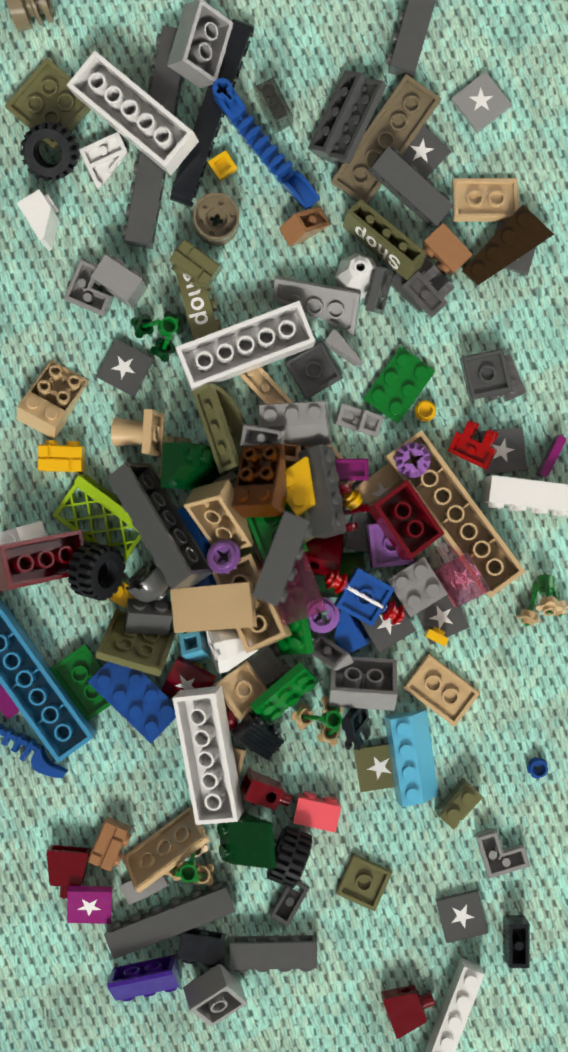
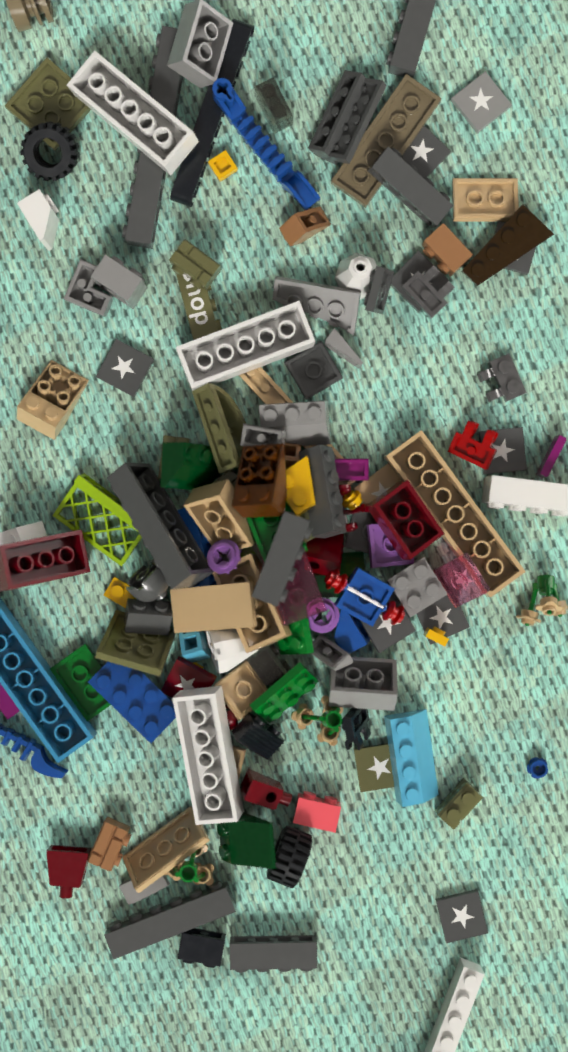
(61, 457): yellow brick -> none
(89, 904): magenta tile -> none
(96, 571): black tyre -> none
(104, 157): white wing -> none
(144, 978): dark purple slope -> none
(146, 433): tan plant -> none
(166, 327): dark green plant -> none
(212, 207): dark tan wheel -> none
(215, 995): light grey brick -> none
(288, 904): dark grey slope -> none
(358, 420): light grey slope -> none
(363, 882): olive tile -> none
(384, 239): olive brick -> none
(399, 385): green plate -> none
(403, 455): medium lavender gear -> none
(406, 1008): dark red torso -> none
(425, 411): yellow plate -> none
(441, 690): tan tile -> none
(486, 374): dark grey tile -> none
(499, 860): light grey brick -> none
(516, 941): black brick -> none

